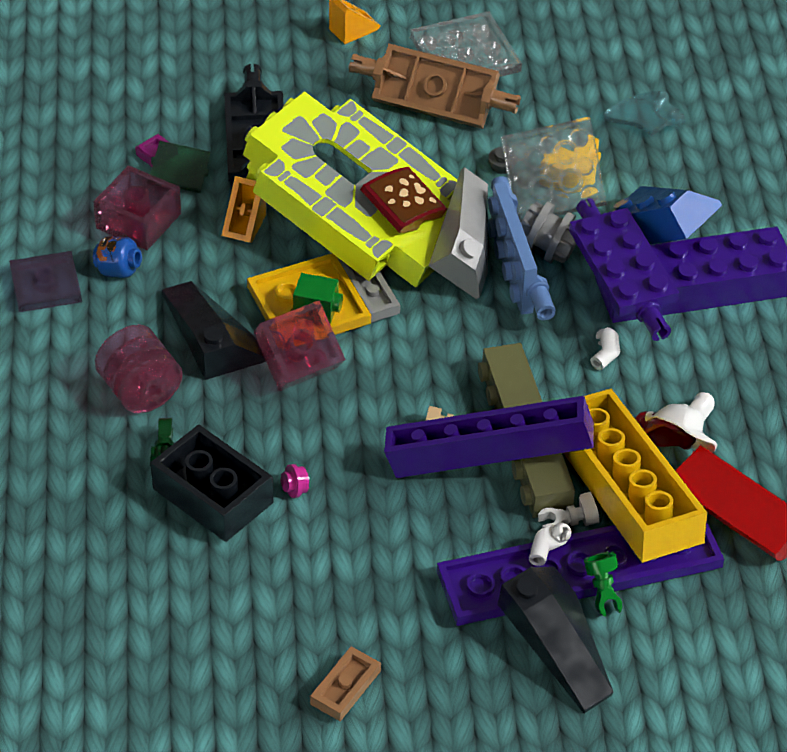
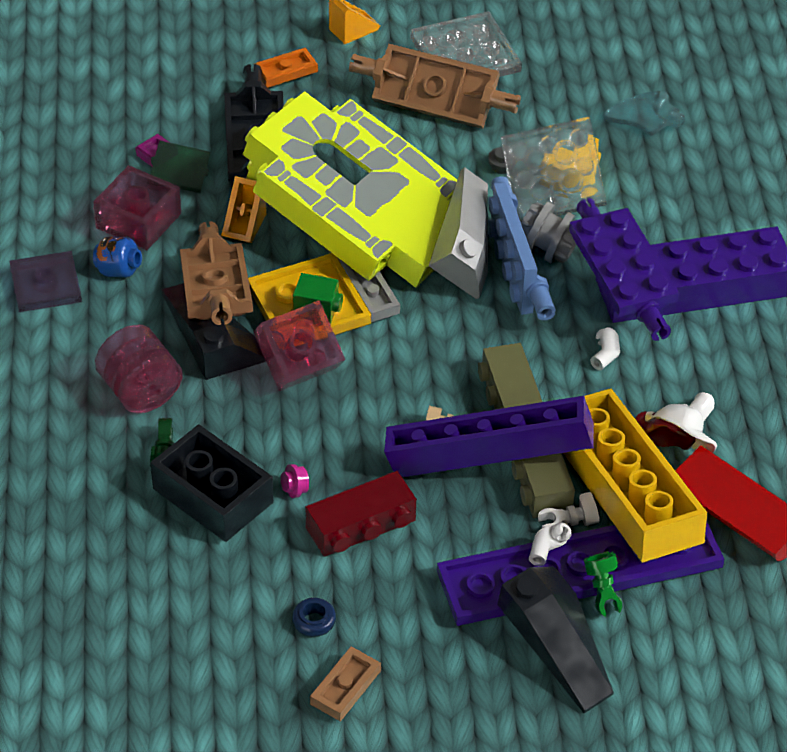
(215, 278): none -> medium nougat plate
(287, 67): none -> orange plate
(314, 628): none -> dark blue piece
(360, 513): none -> dark red brick
(403, 199): slope -> none
(668, 212): blue wedge -> none

